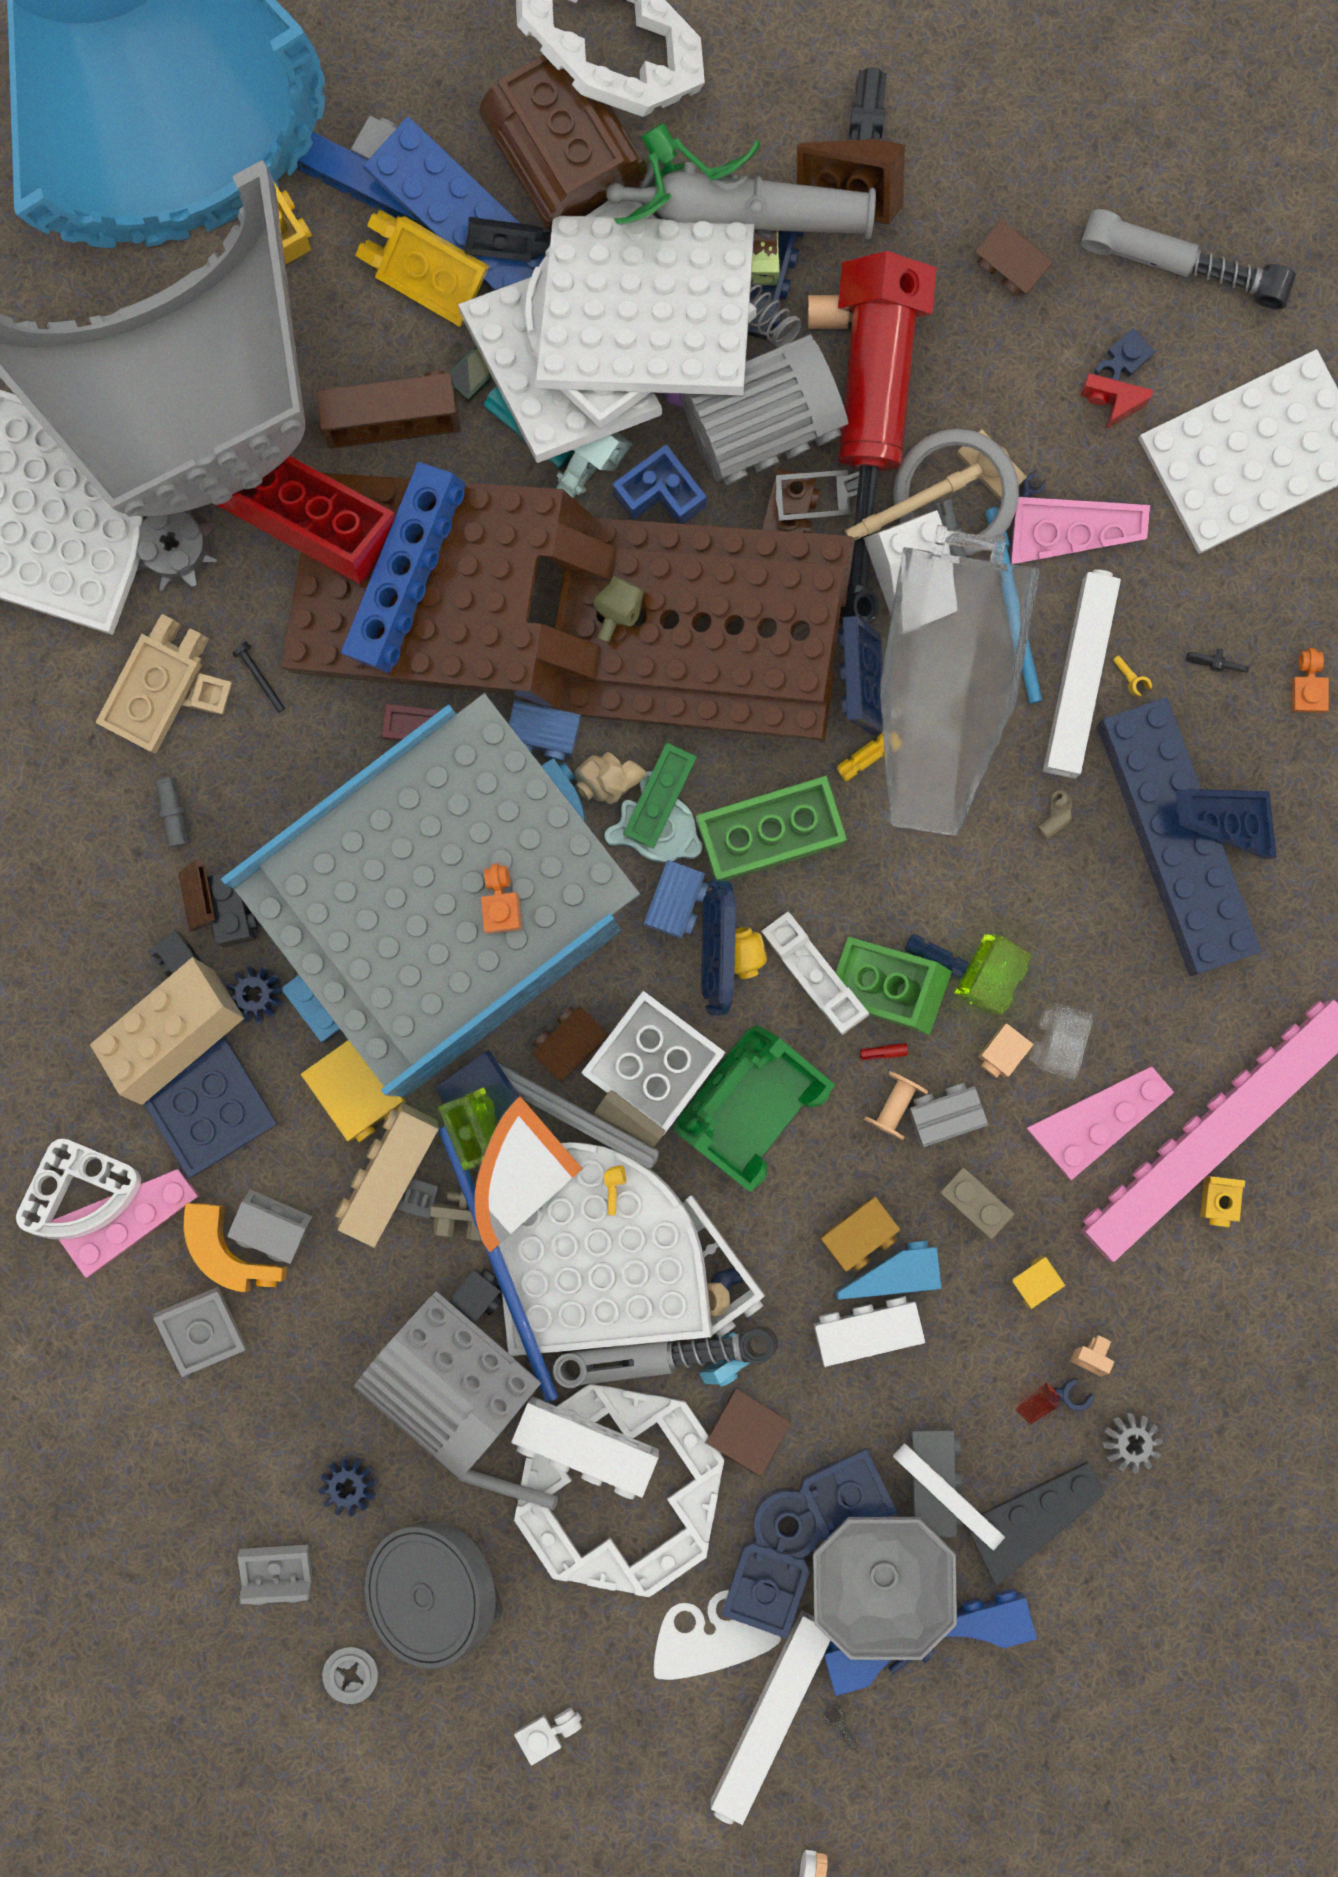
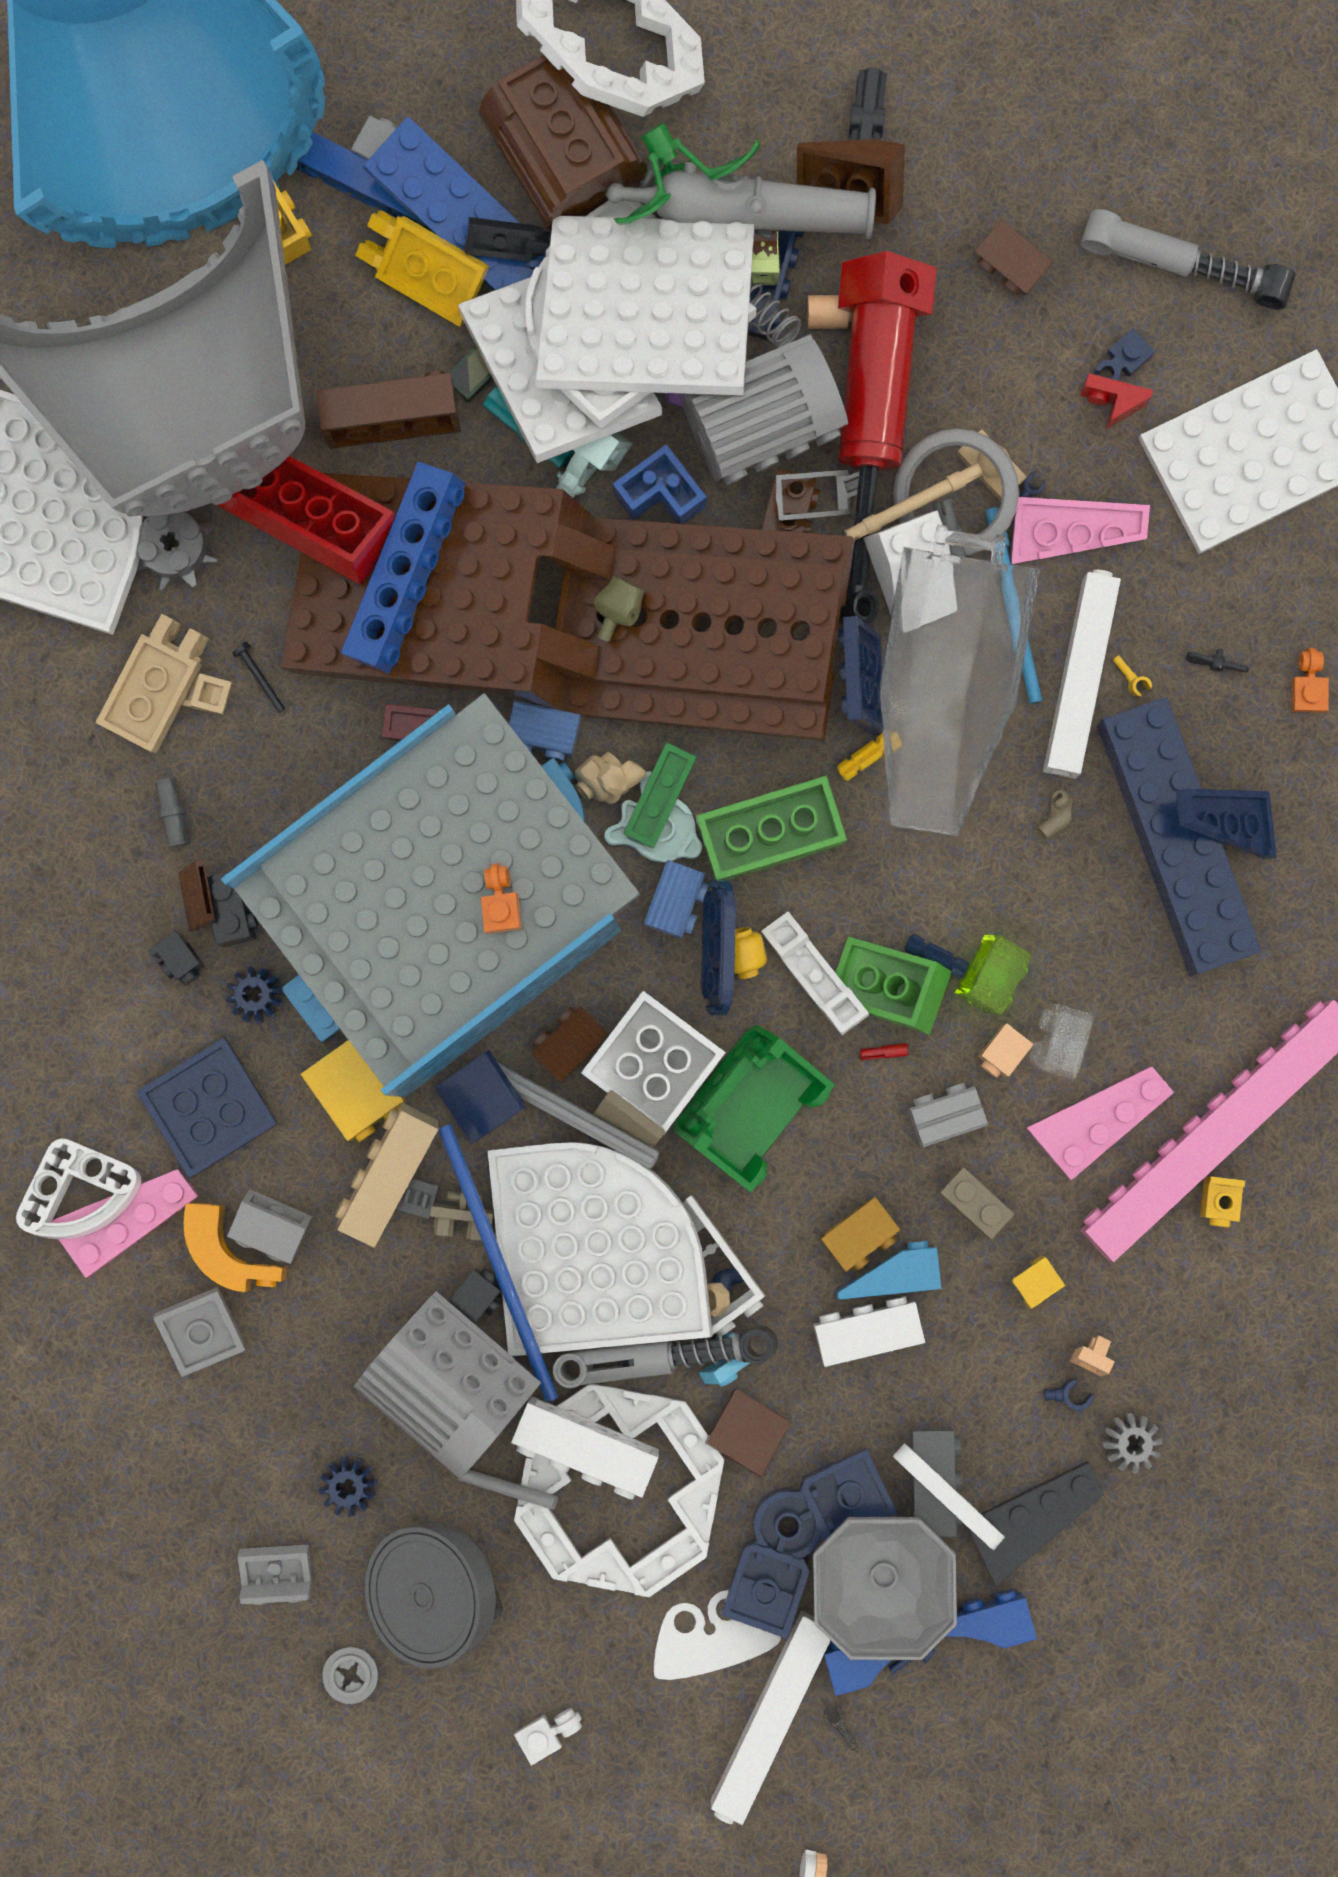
(166, 1031): tan brick -> none
(470, 1125): clear neon green brick -> none
(518, 1173): sticker -> none
(613, 1177): yellow hand -> none
(896, 1105): light nougat piece -> none
(1038, 1404): clear red piece -> none

